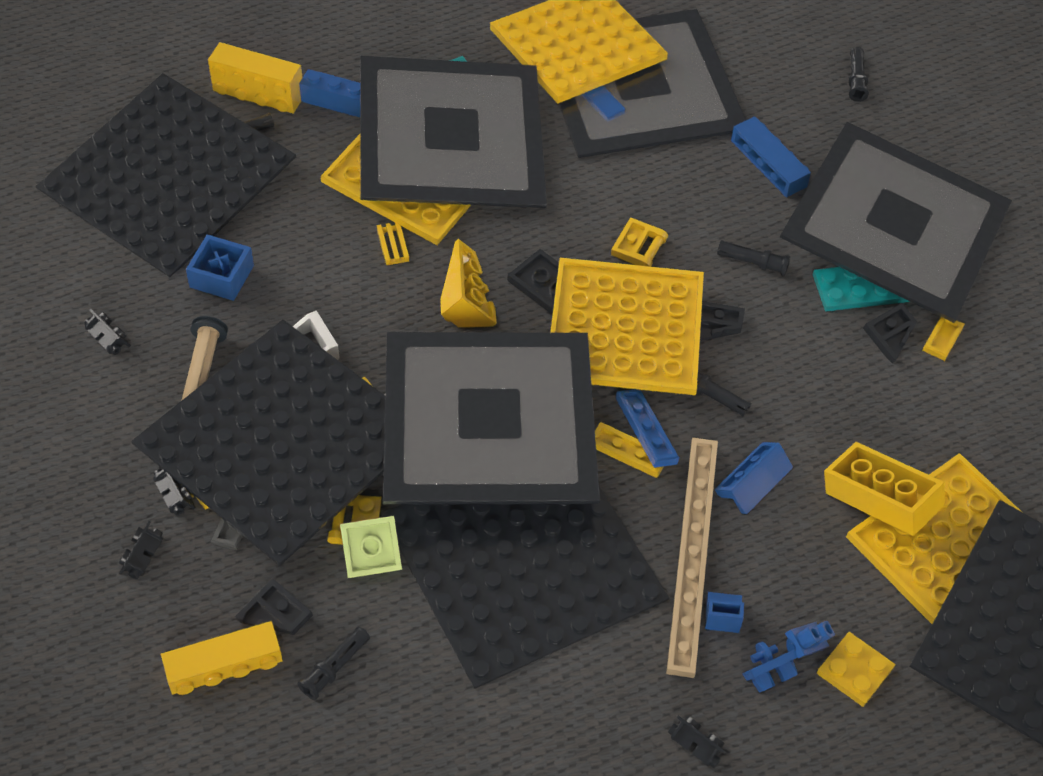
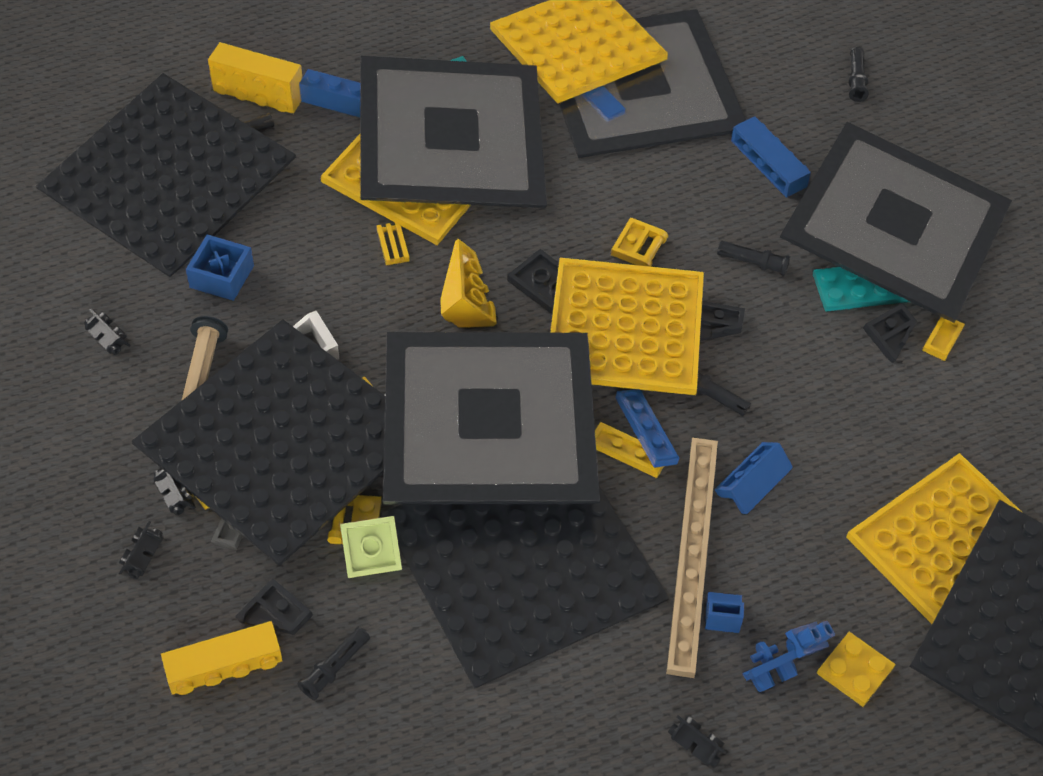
(885, 488): yellow brick -> none

